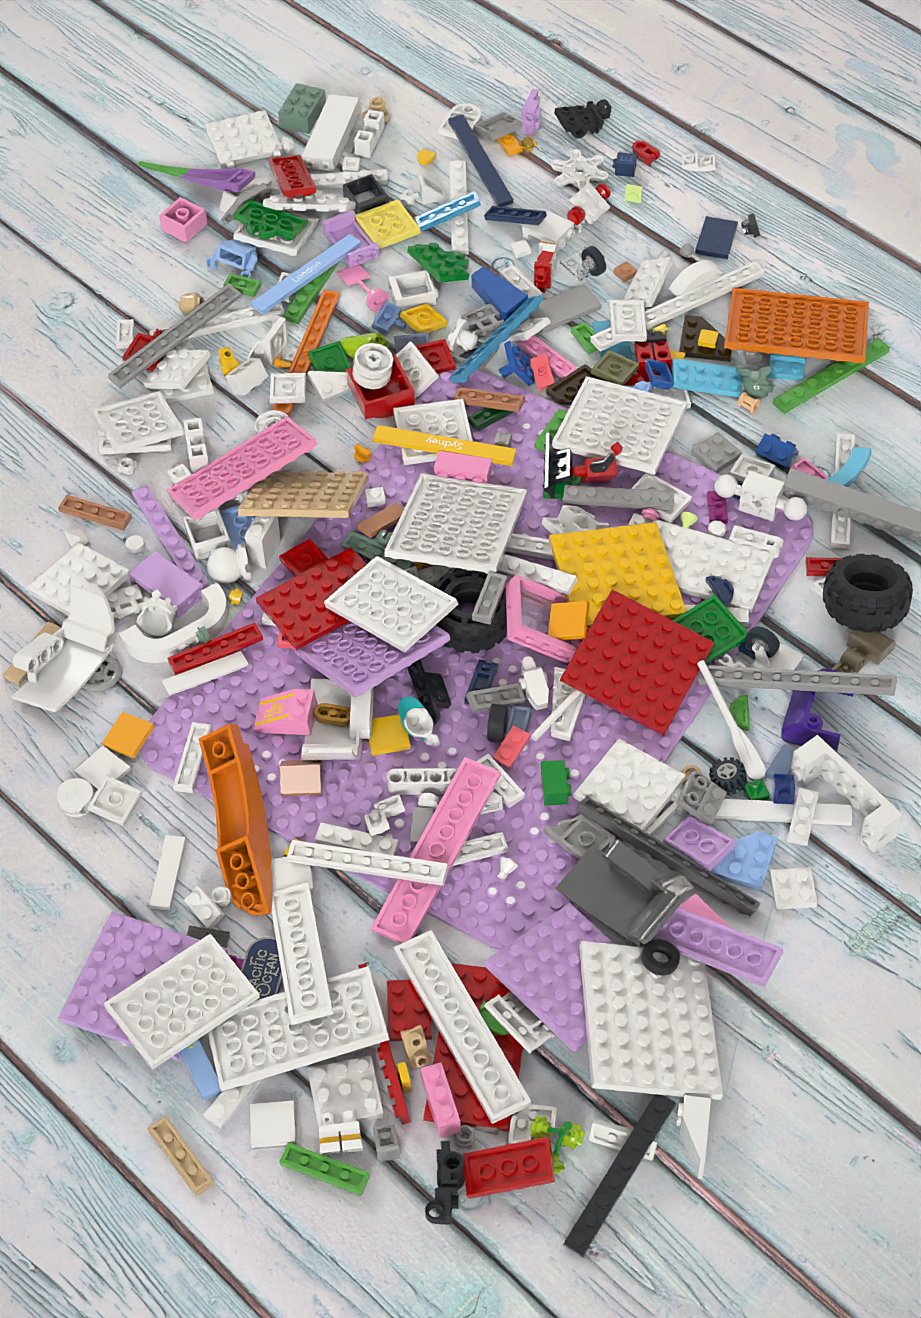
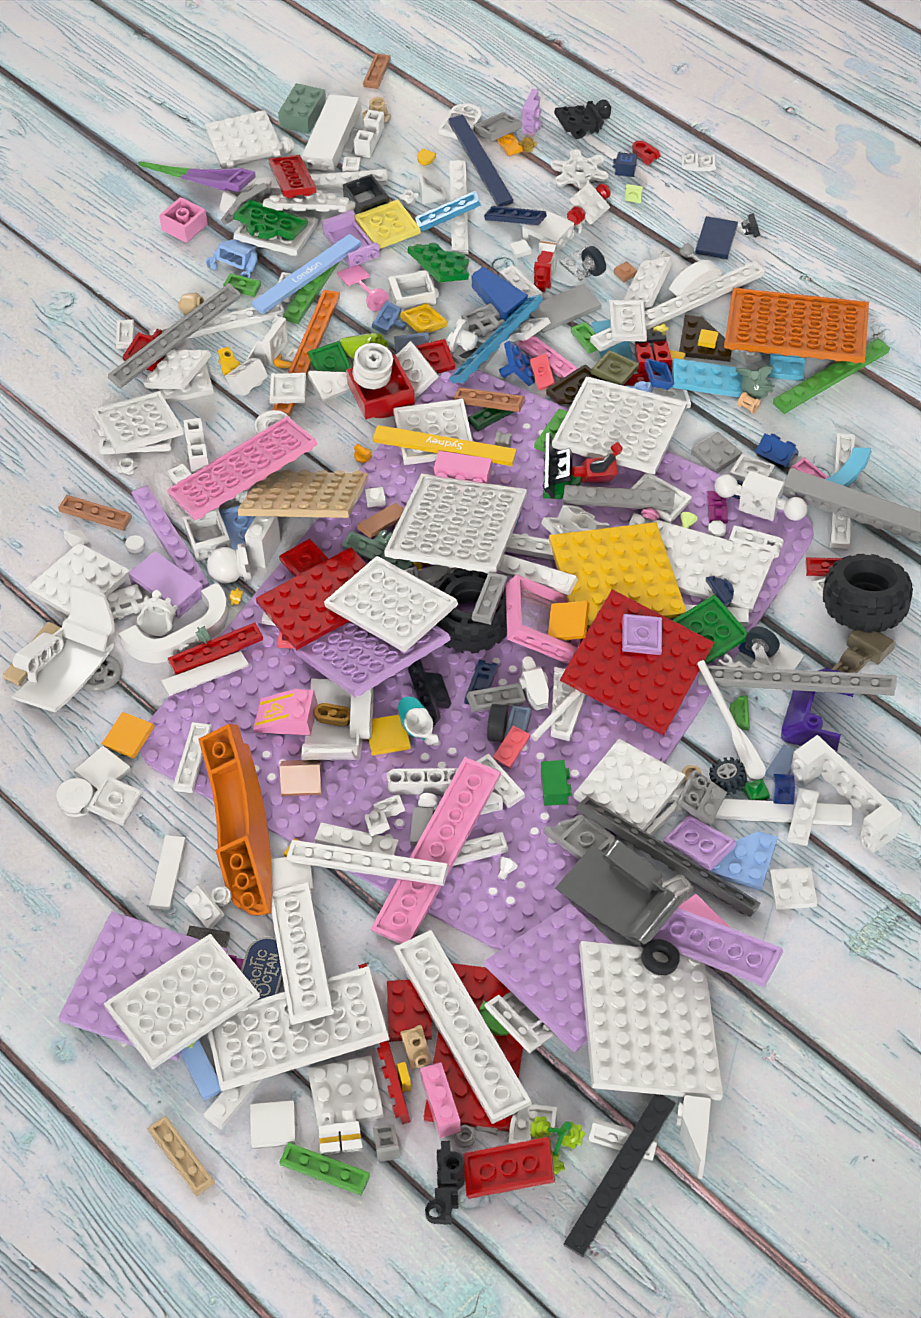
(376, 71): none -> nougat tile
(642, 634): none -> lavender tile

